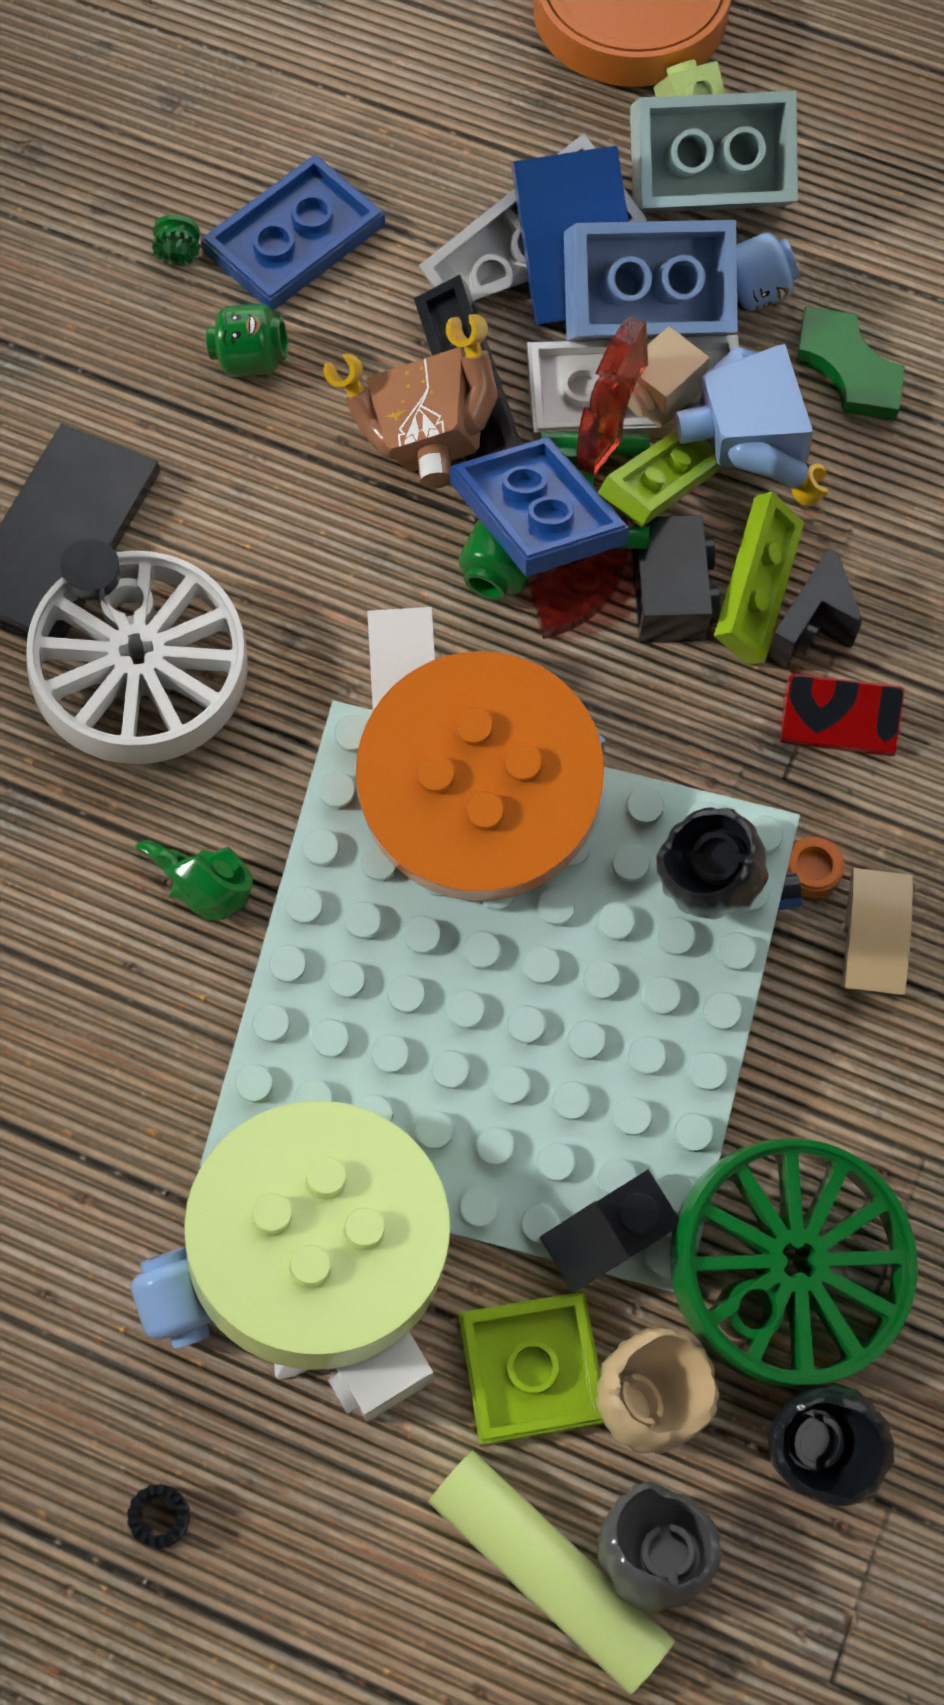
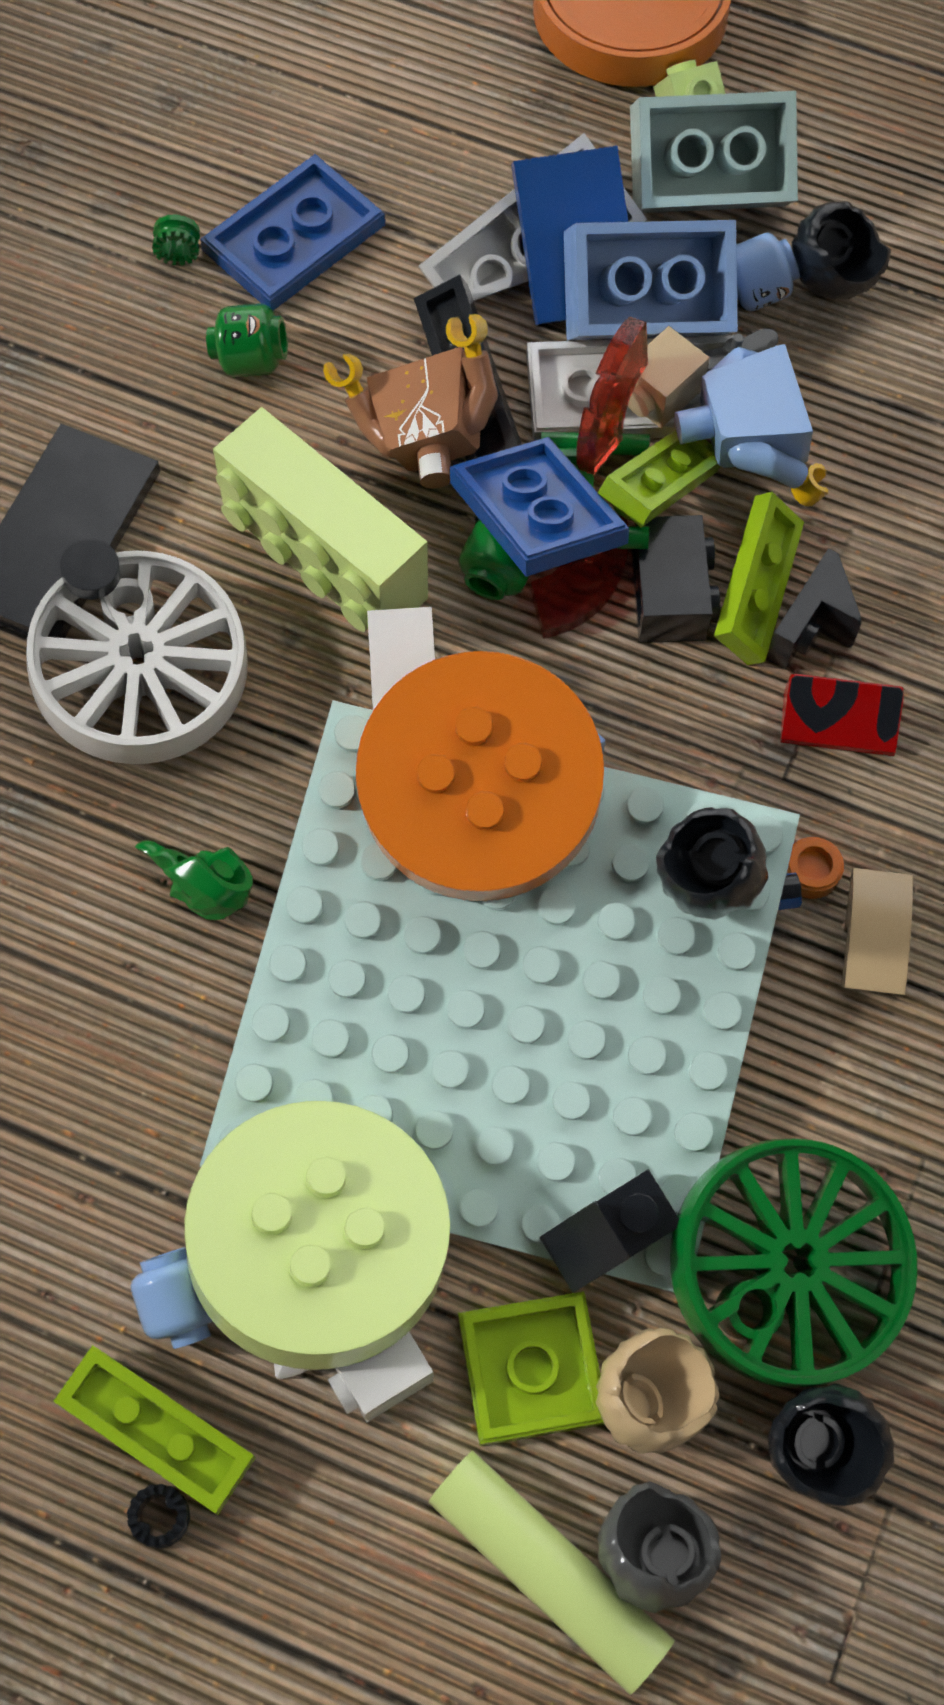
(155, 1429): none -> lime plate
(319, 521): none -> yellowish green brick
(756, 341): none -> dark grey piece
(836, 348): green tile -> none
(839, 251): none -> black hair

